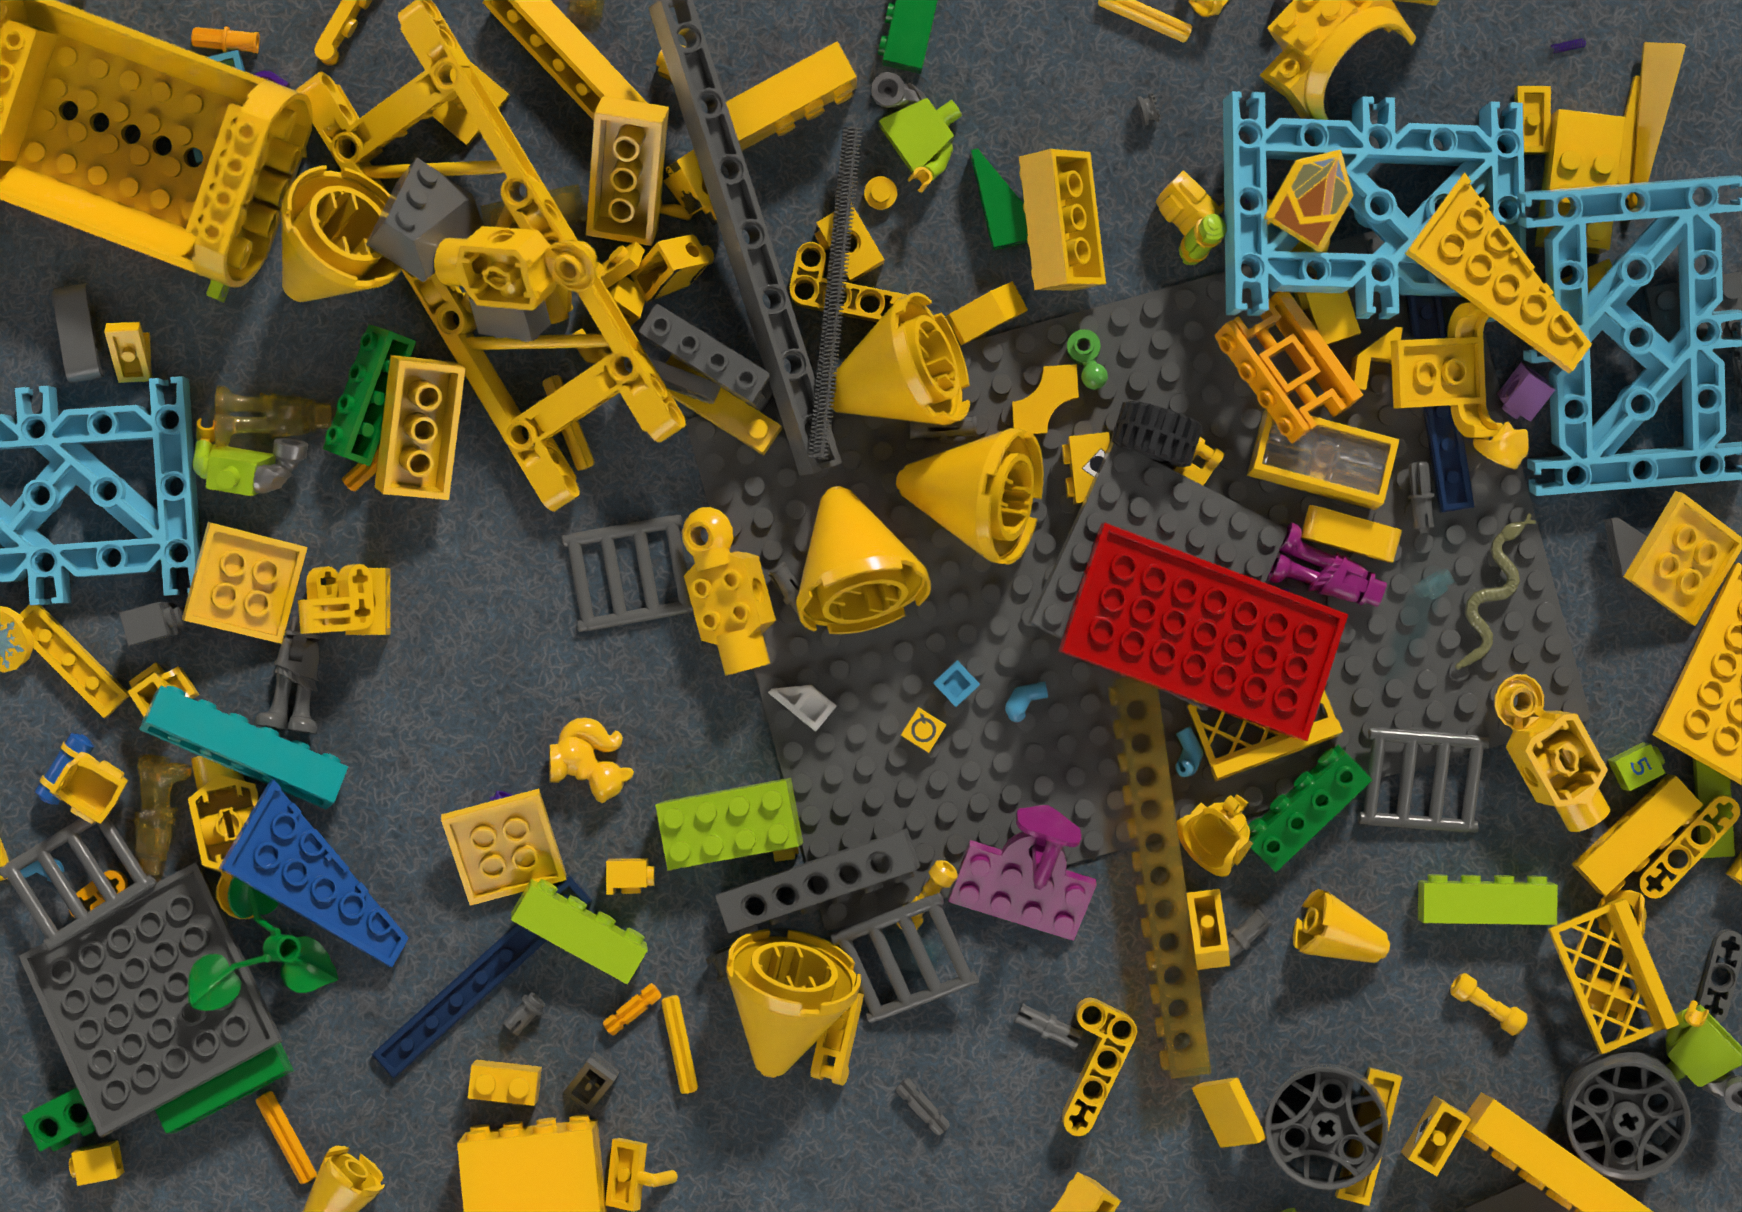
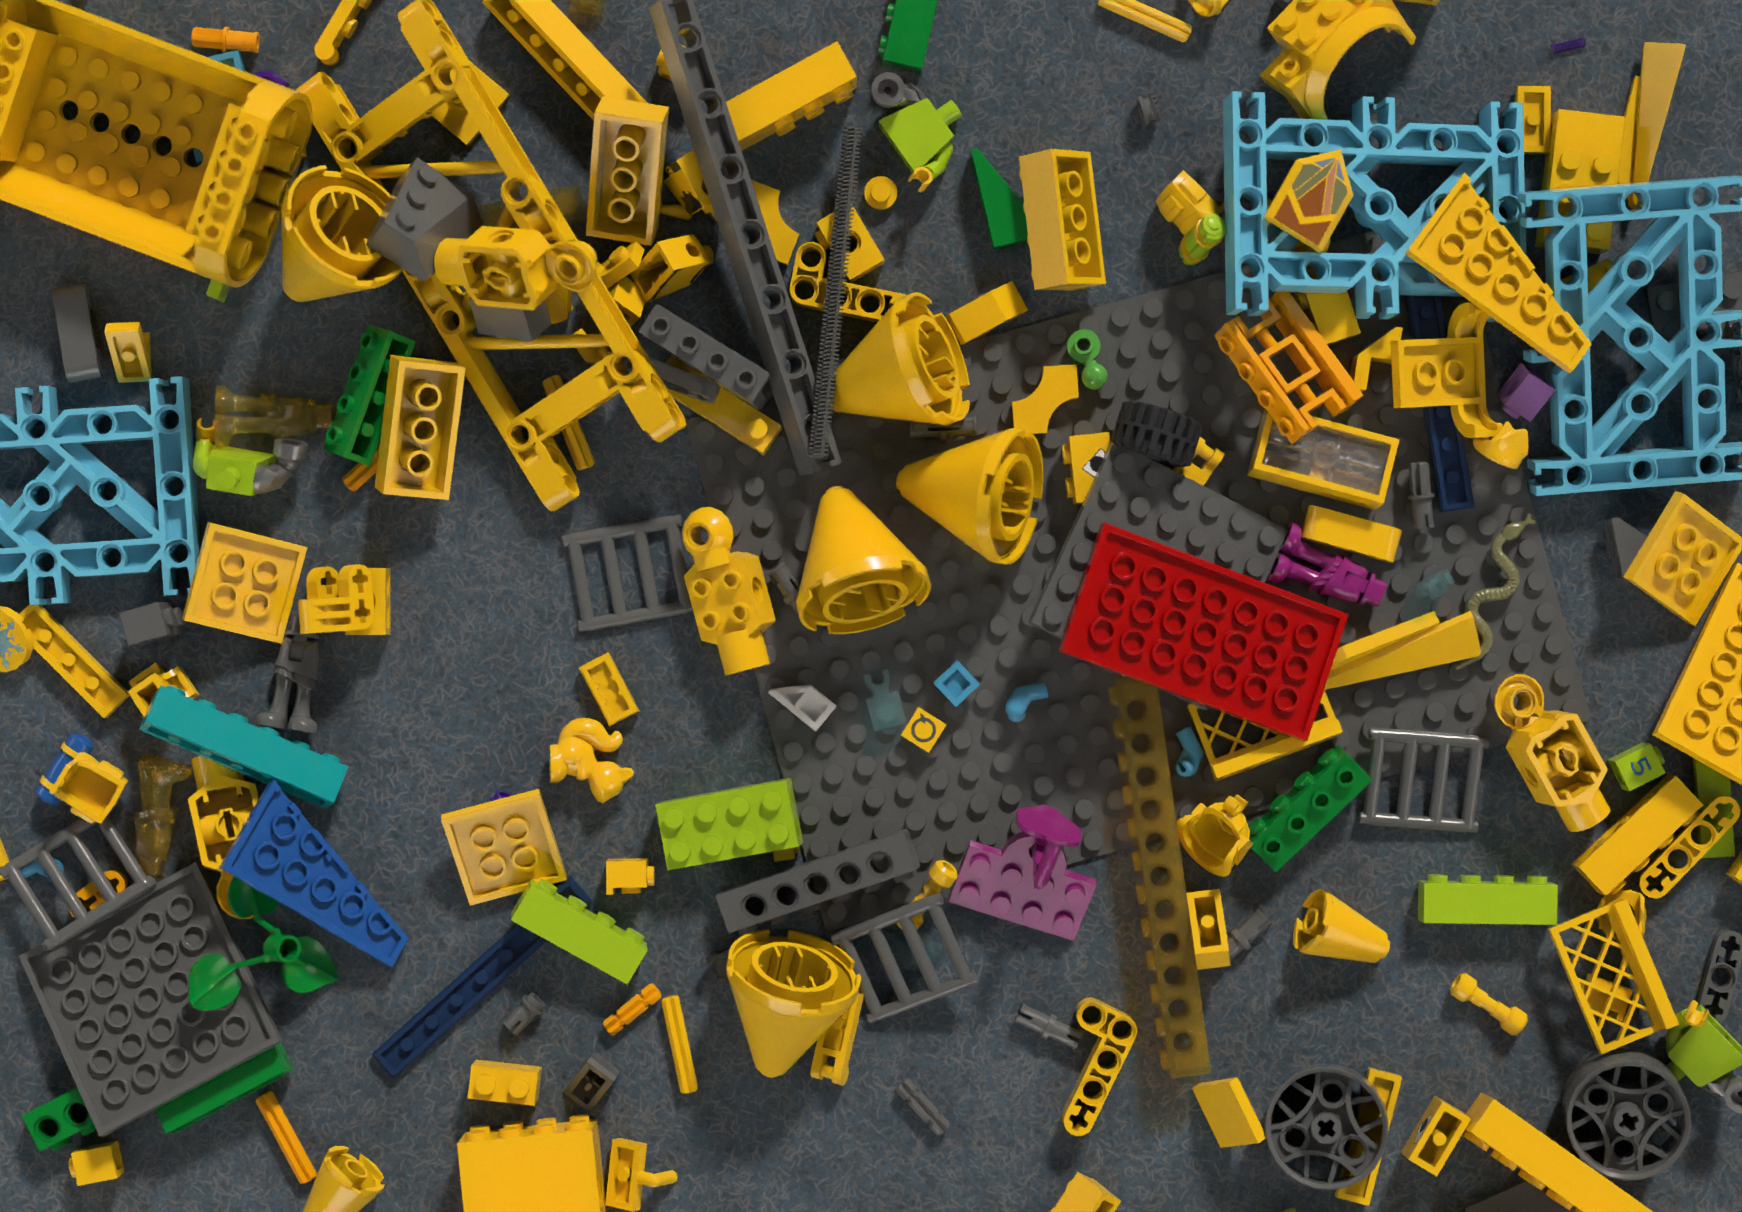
(609, 689): none -> yellow plate
(781, 236): none -> yellow tile
(884, 707): none -> clear light blue plate
(1405, 648): none -> yellow wedge

